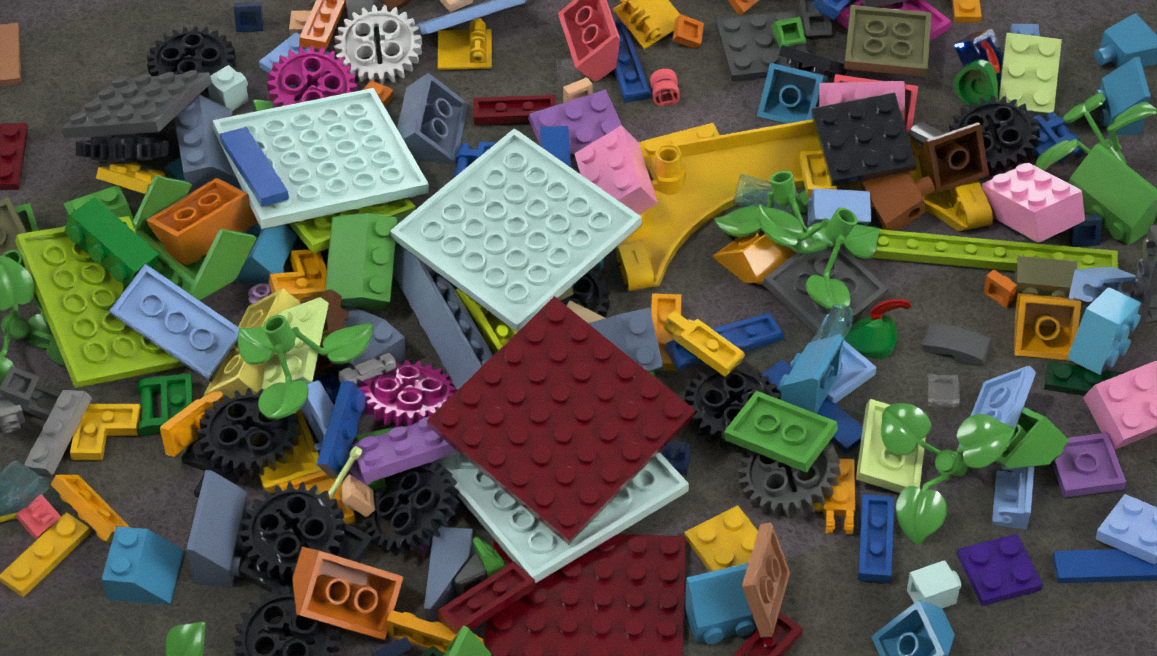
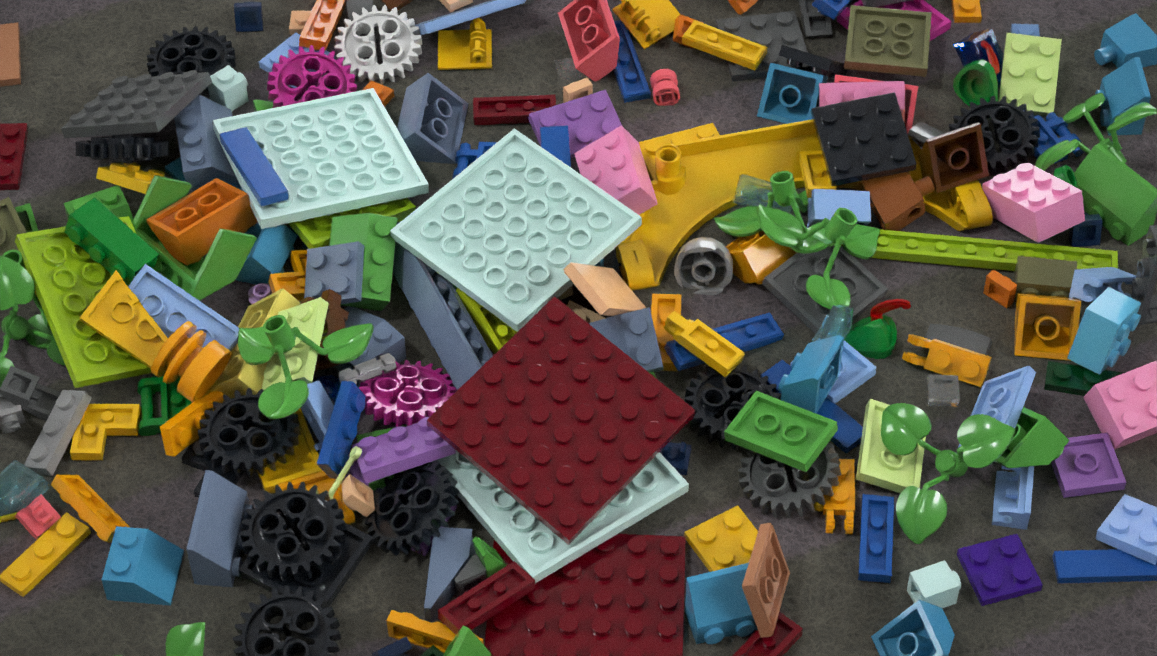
(124, 321): none -> yellow wing
(186, 358): none -> light orange wheel
(336, 269): none -> sand blue plate
(344, 592): orange slope -> none
(603, 289): none -> light nougat tile
(704, 261): none -> light grey cylinder
(724, 45): none -> yellow tile
(789, 32): bright green slope -> none
(950, 360): none -> light orange hinge
(1066, 174): none -> green tile

